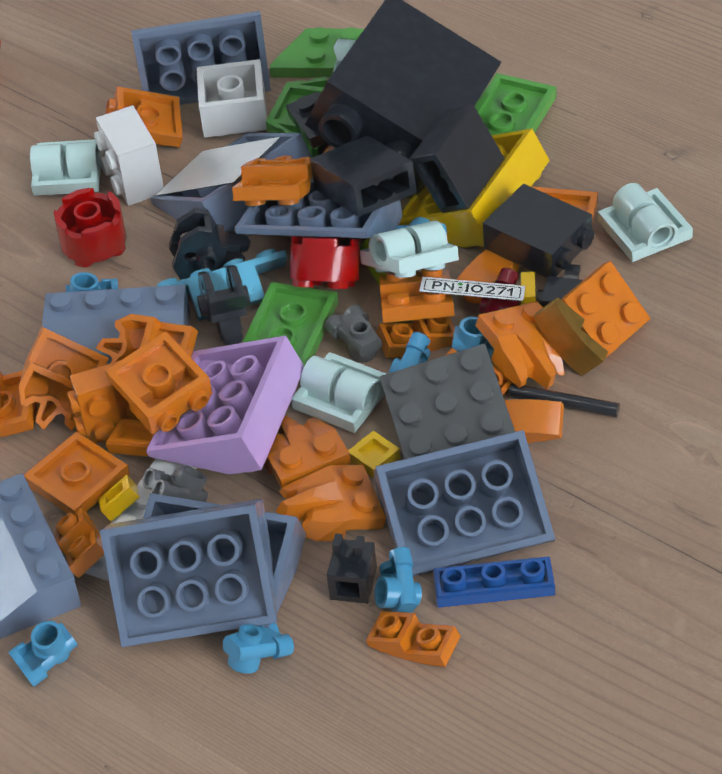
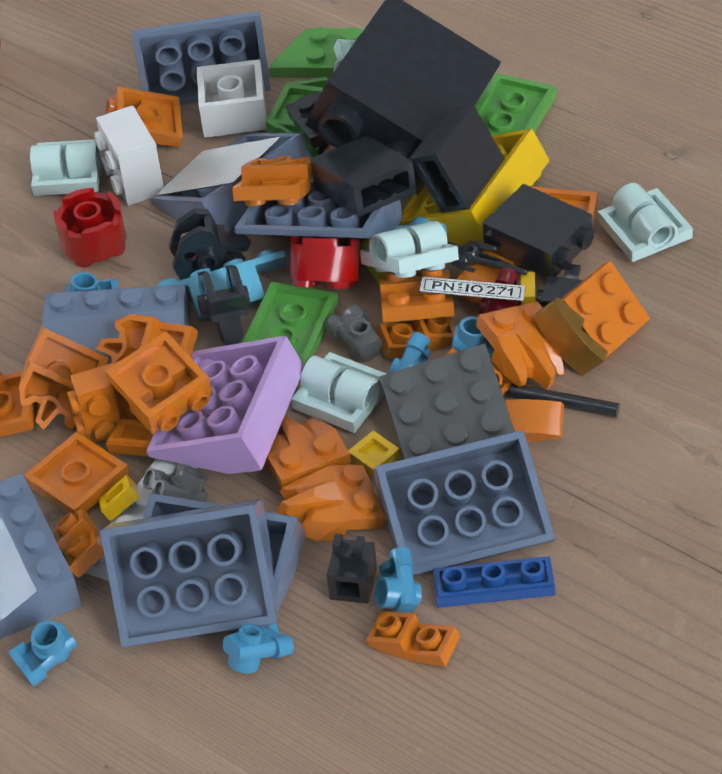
(470, 255): none -> black piece

